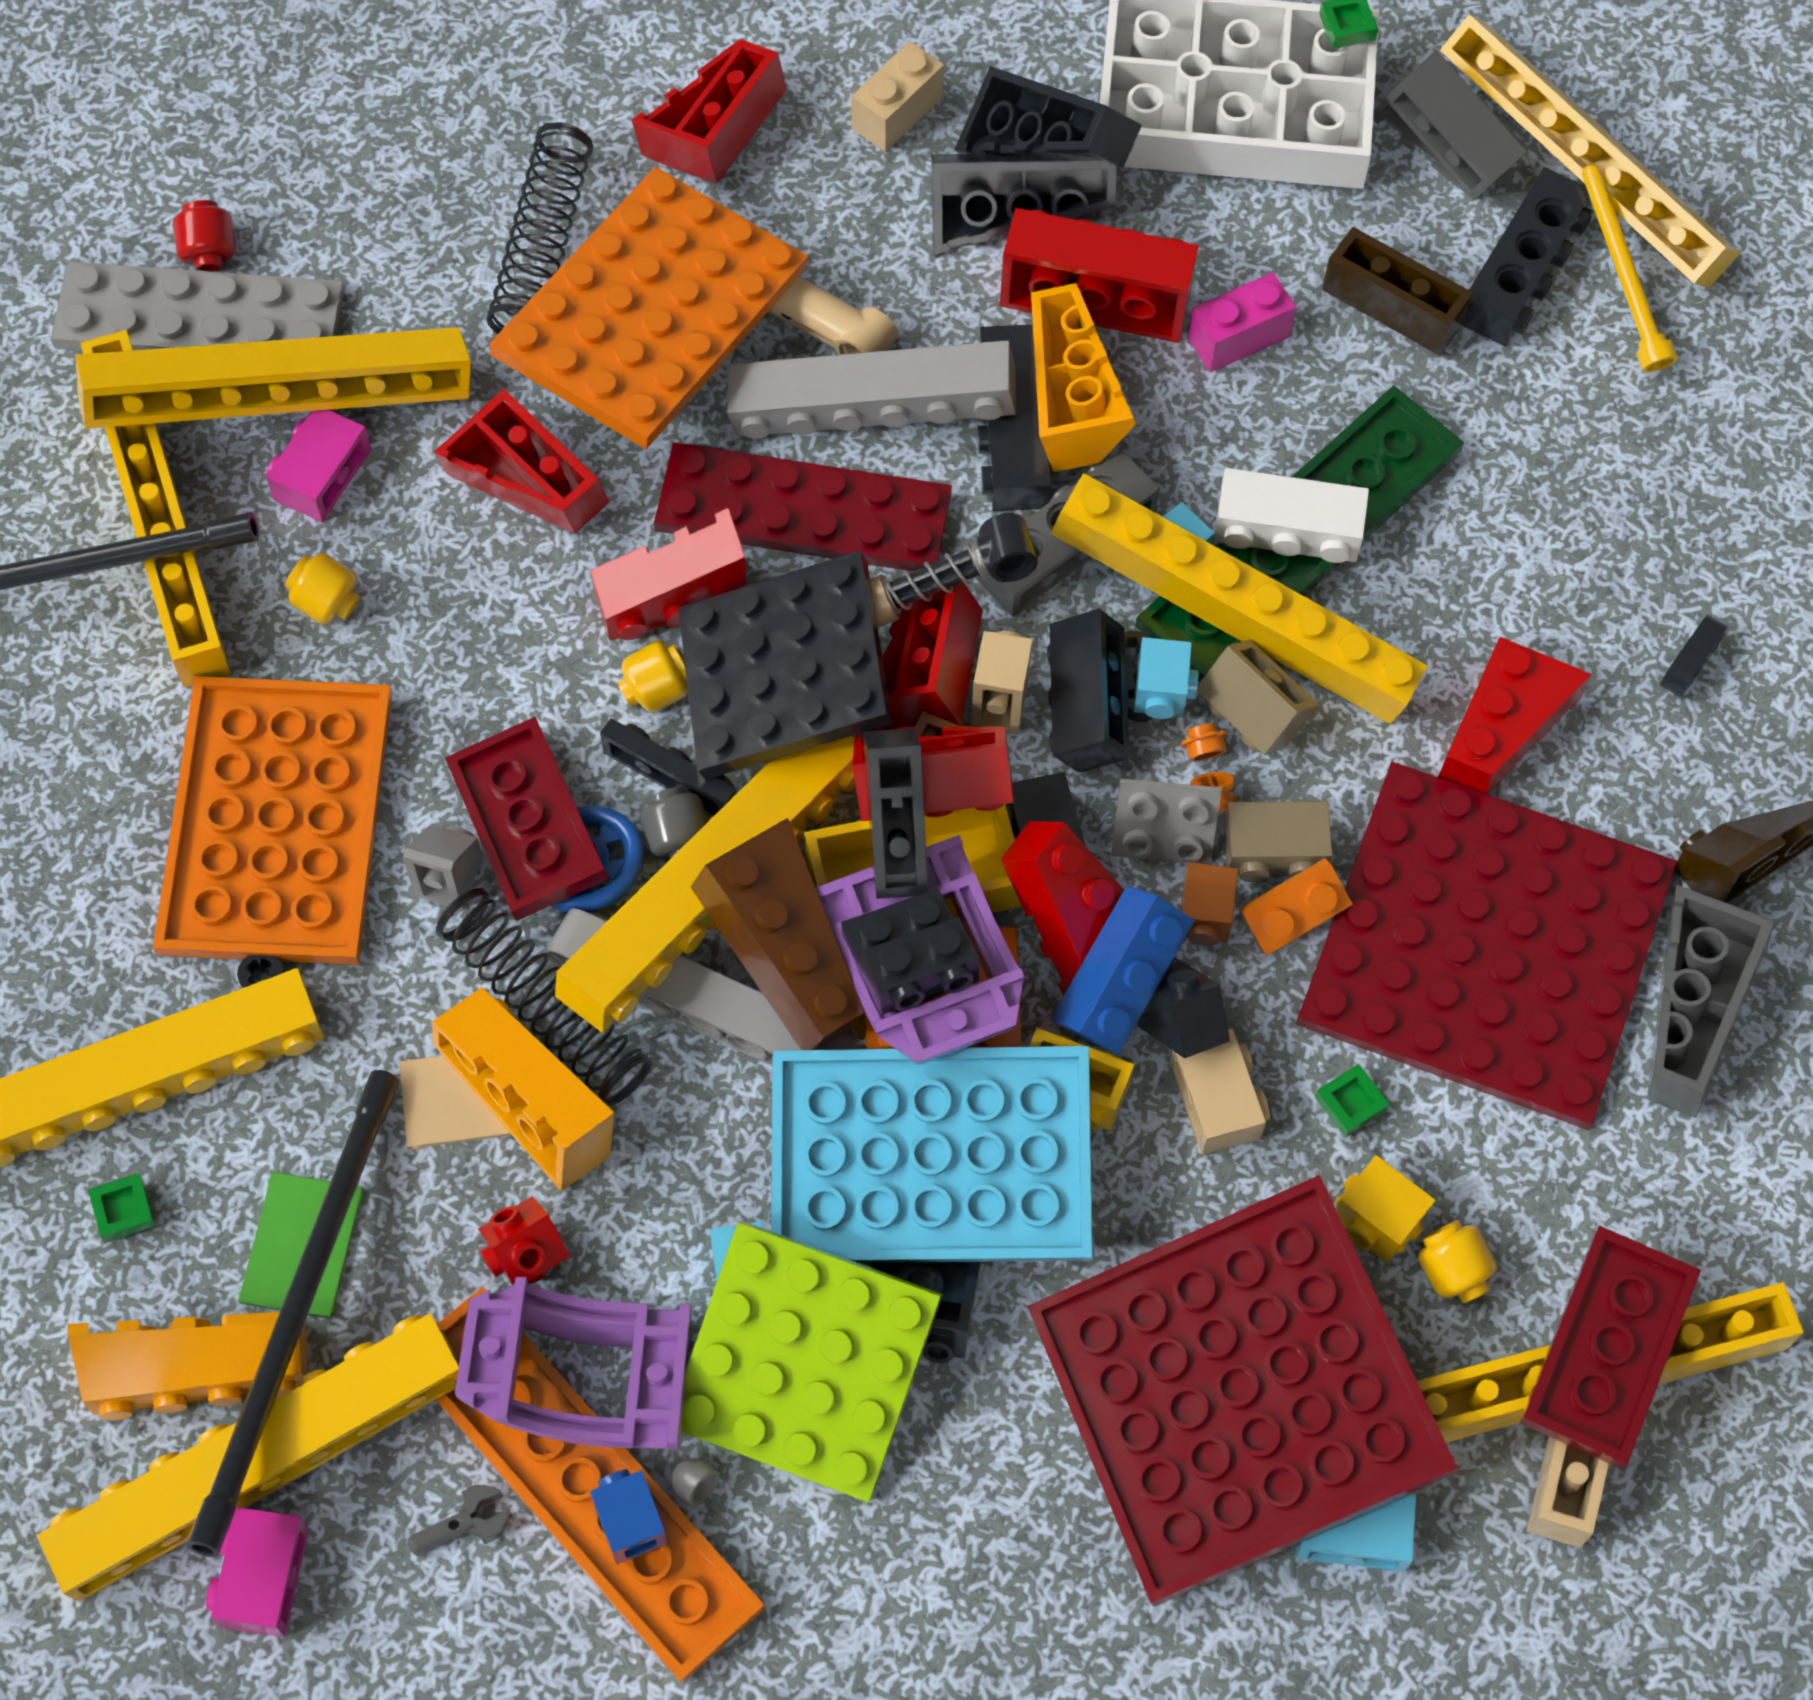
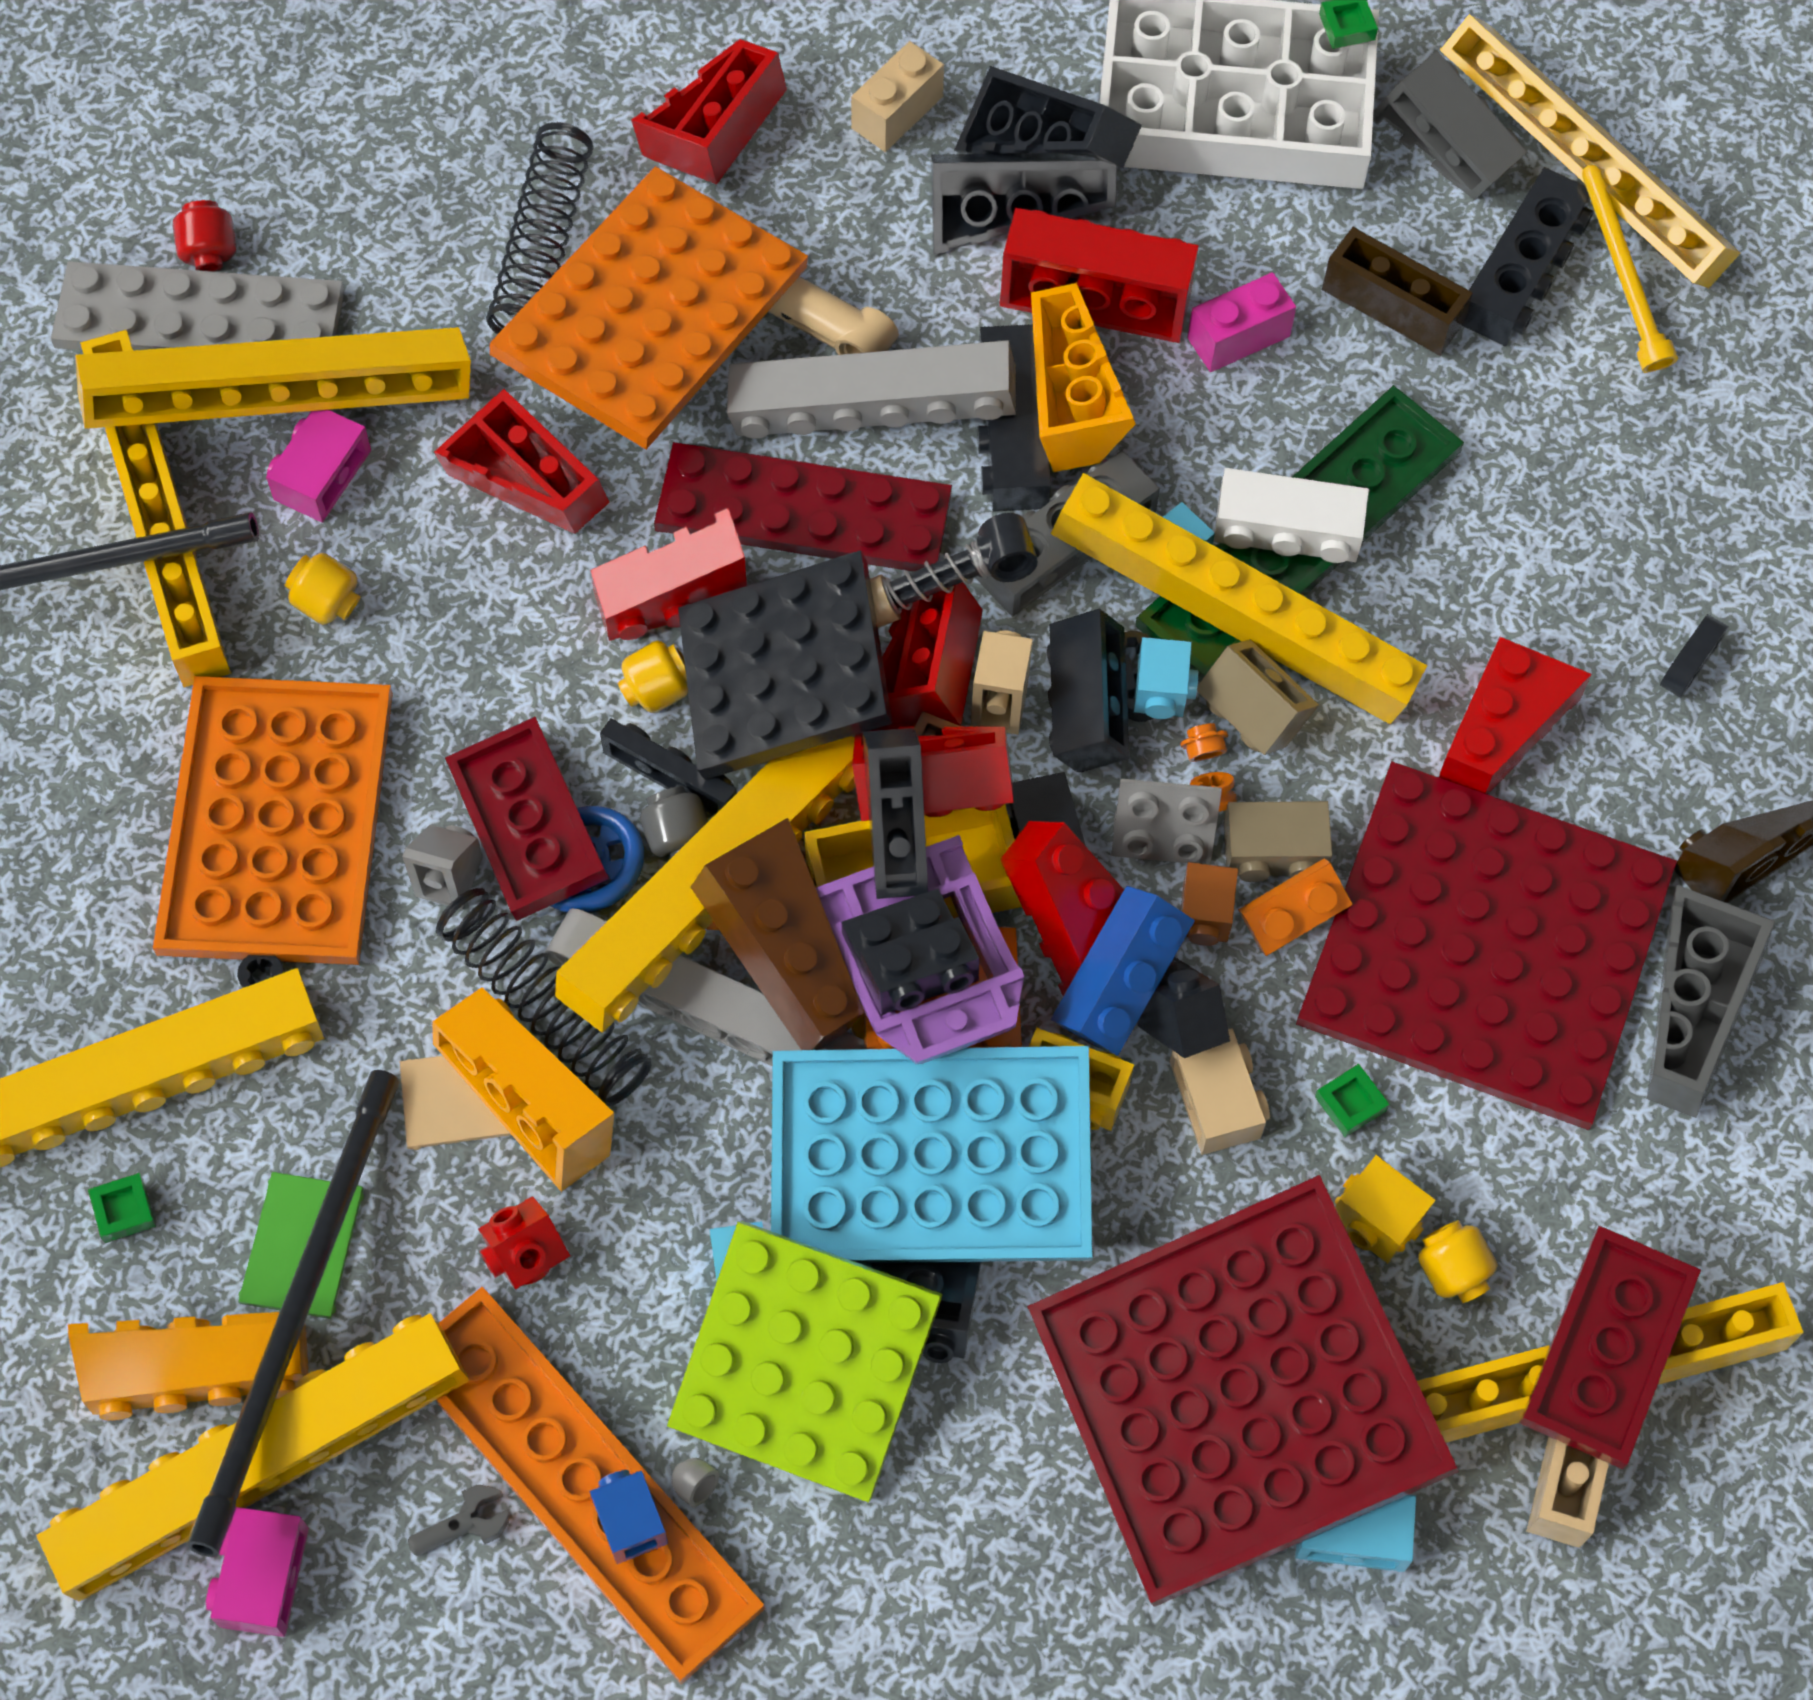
(657, 1369): medium lavender wedge -> none

